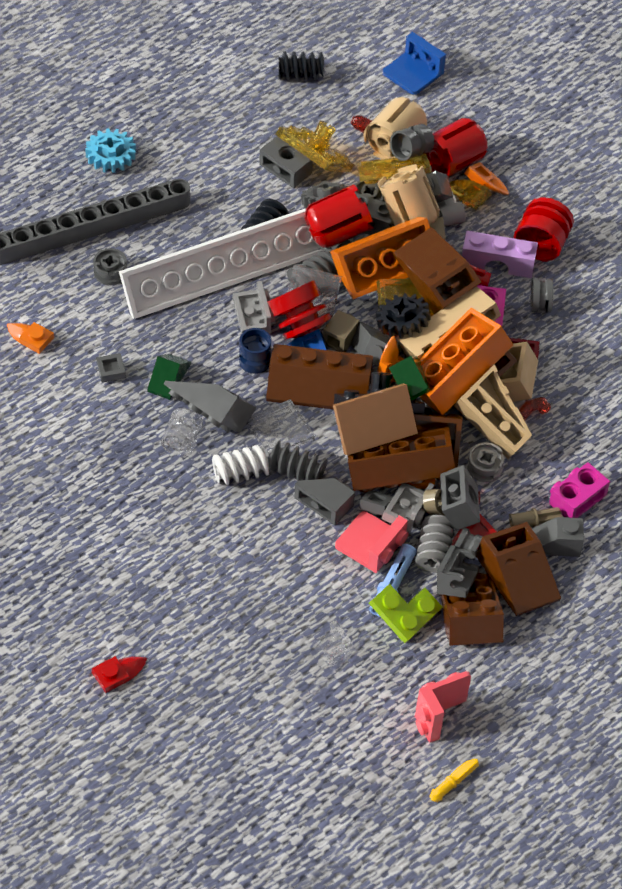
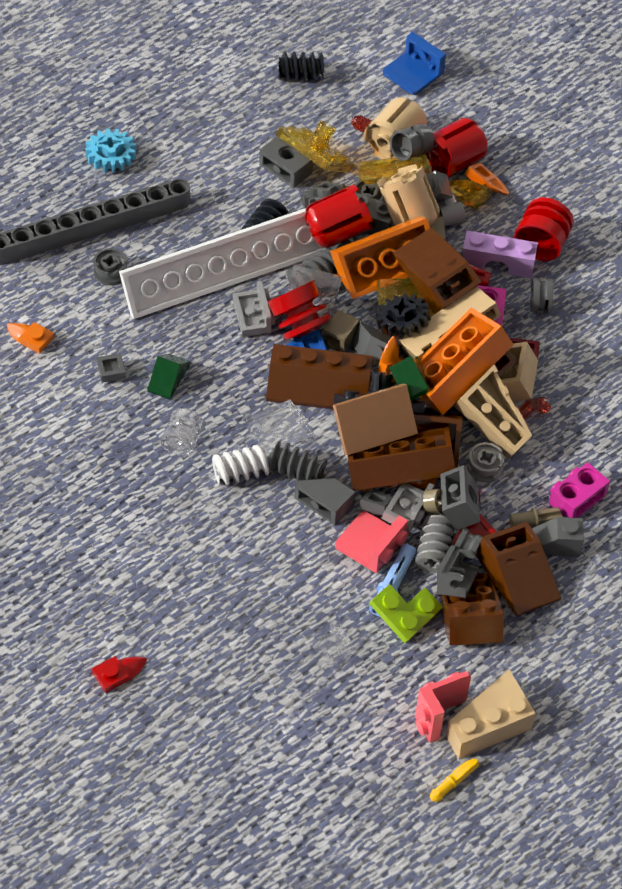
(214, 402): slope -> none
(255, 350): dark blue wheel -> none
(491, 717): none -> tan wedge

